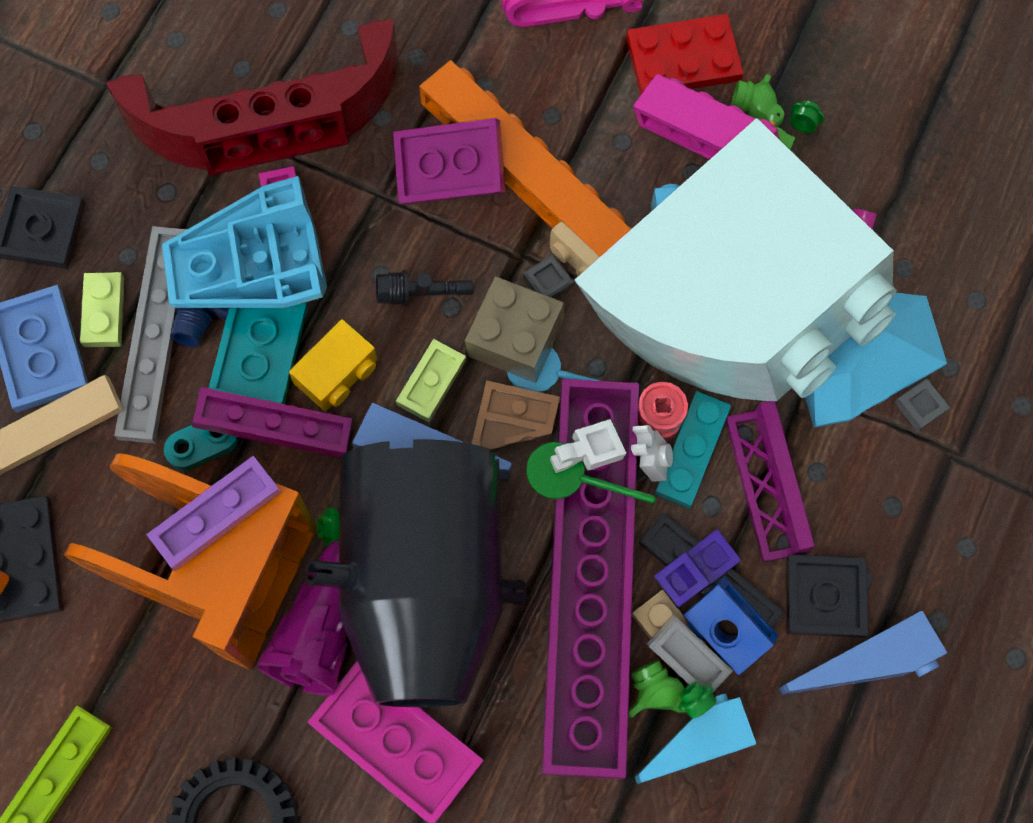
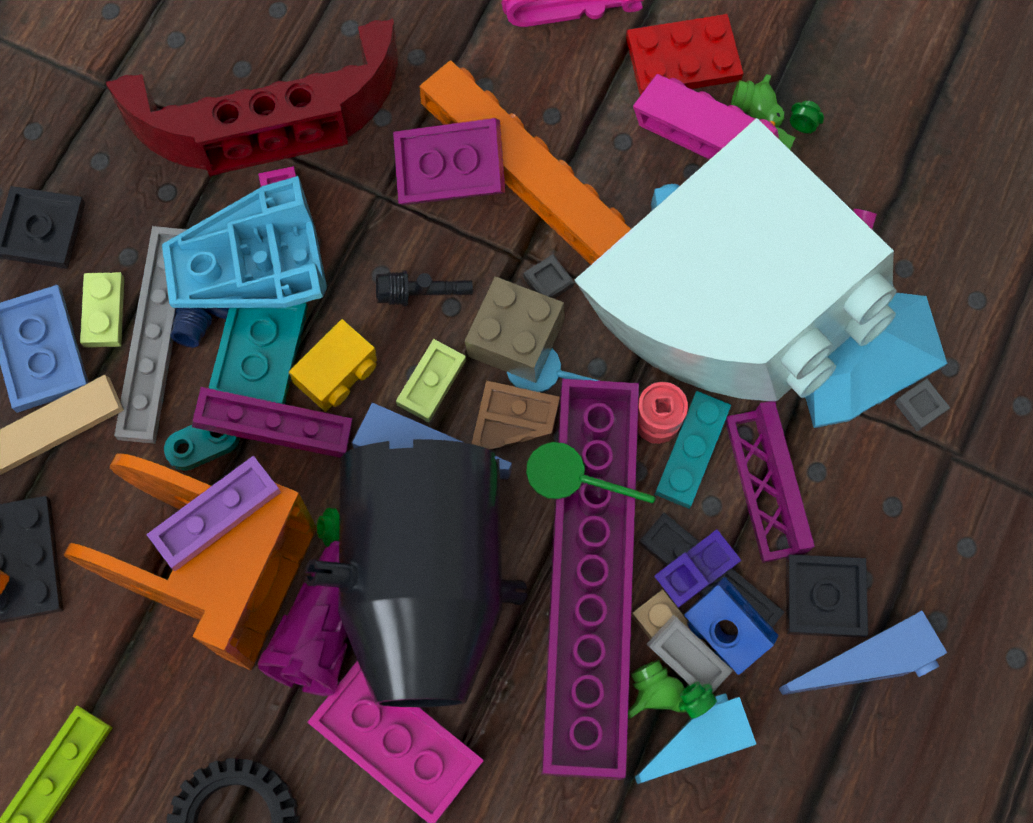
(570, 248): tan plate -> none
(593, 445): white plate -> none
(653, 453): white plate -> none

